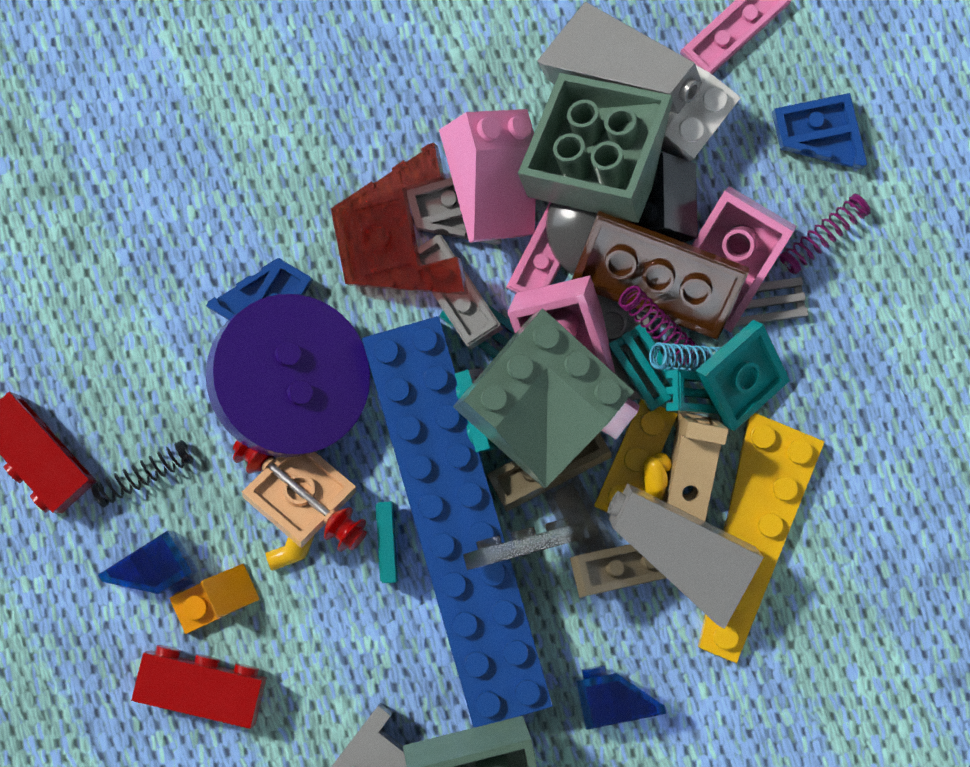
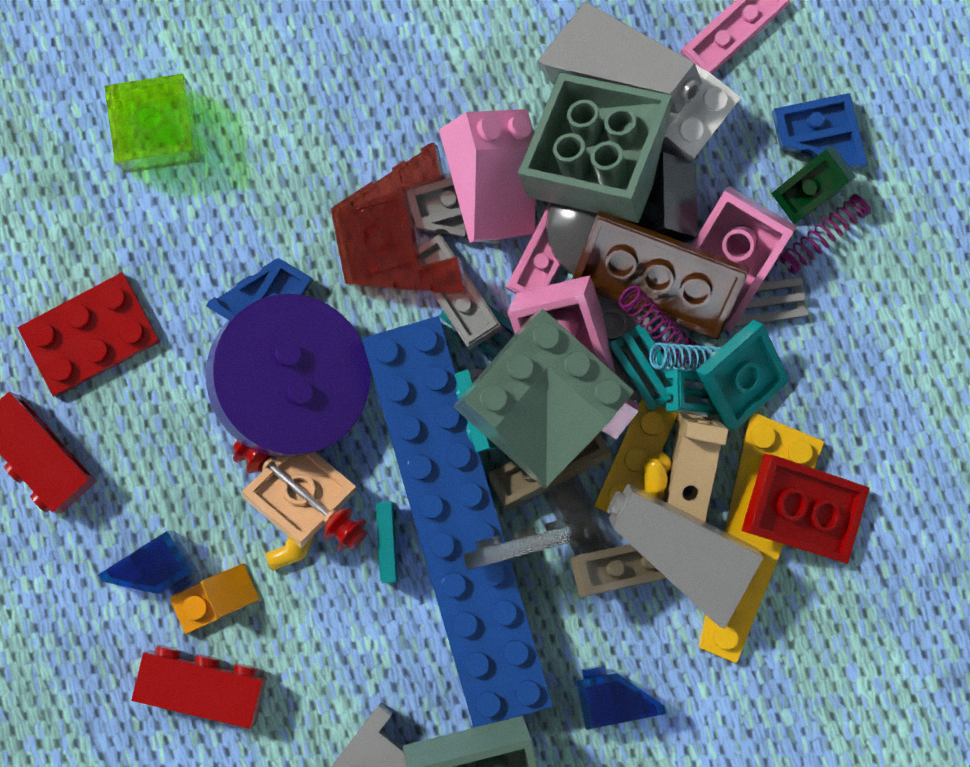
(88, 334): none -> red plate
(152, 123): none -> clear neon green brick
(182, 450): black piece -> none
(805, 508): none -> red plate
(813, 184): none -> dark green slope

